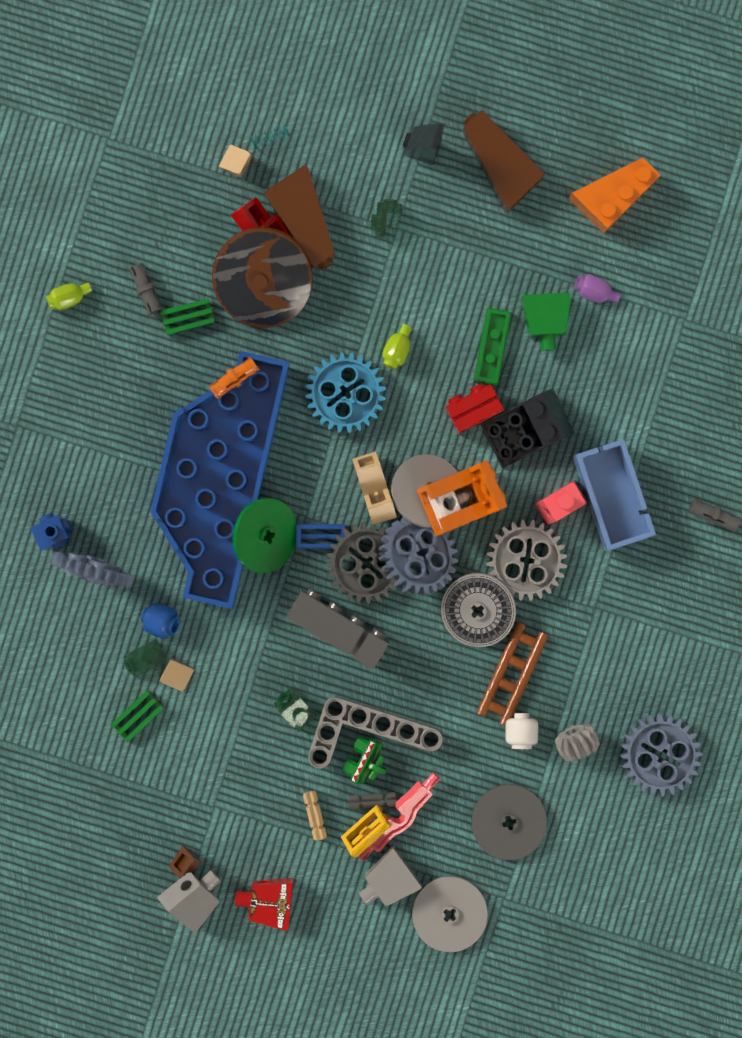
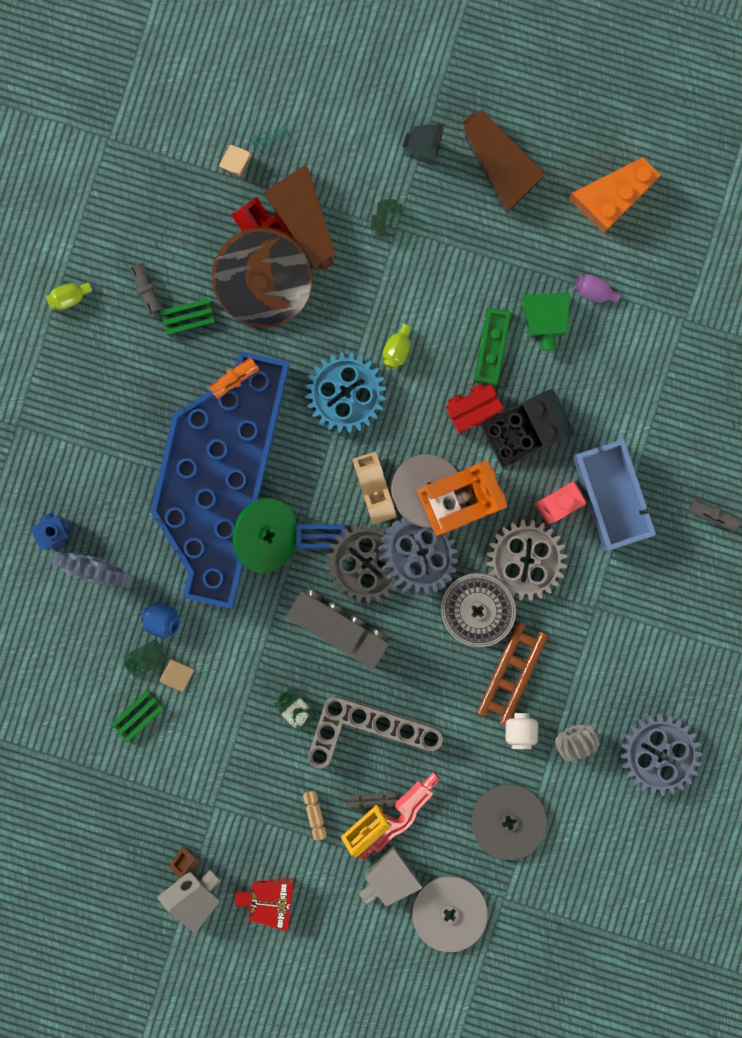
(369, 764): green hips -> none

